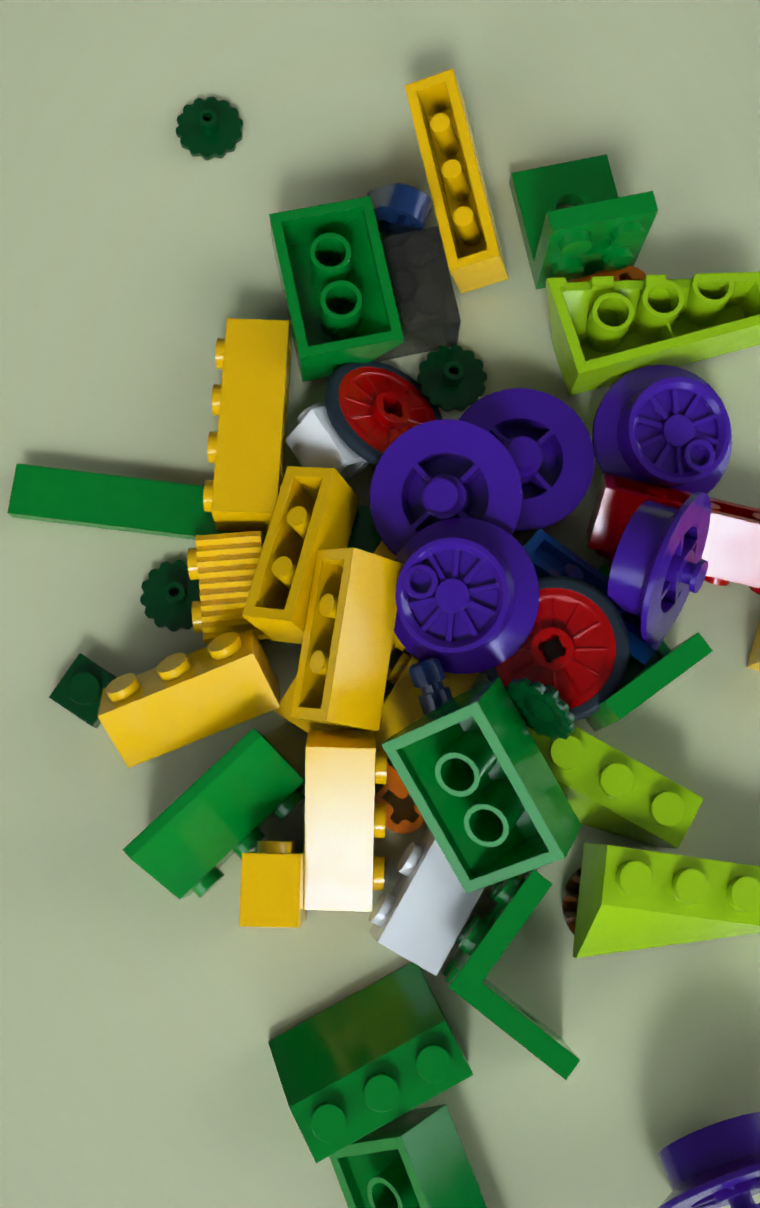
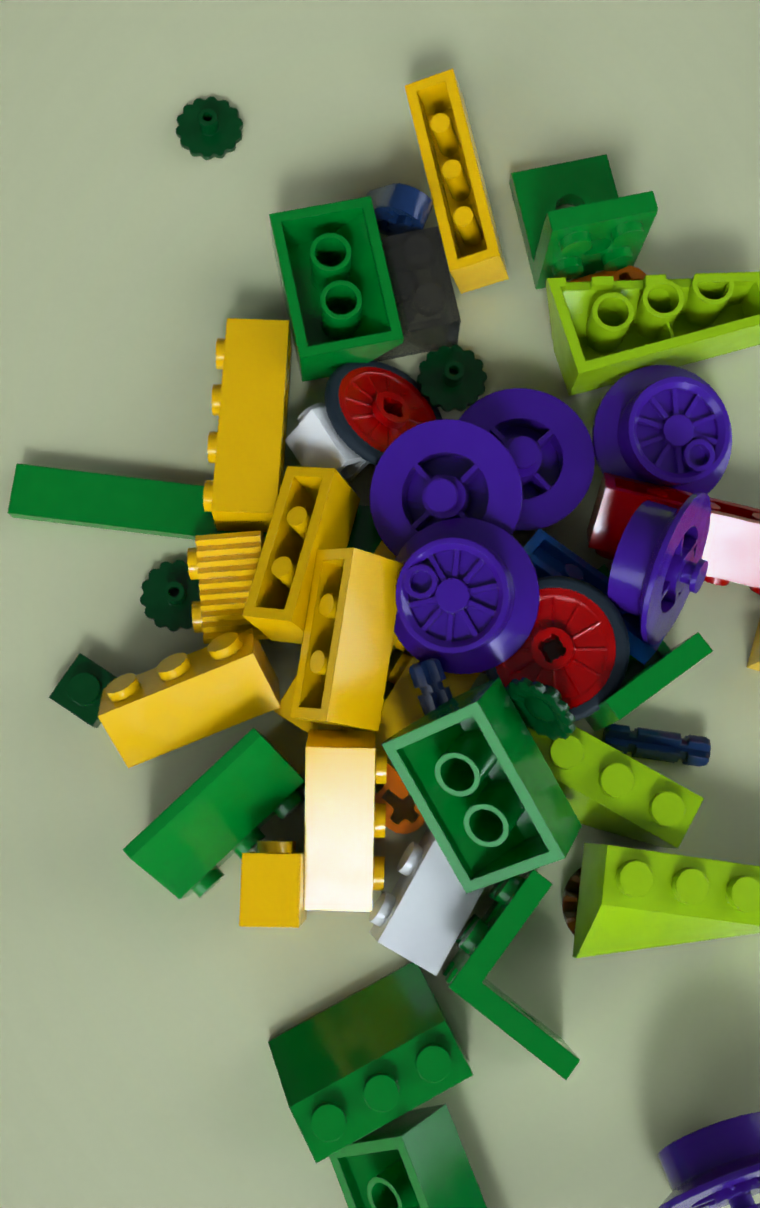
(658, 744): none -> dark blue axle

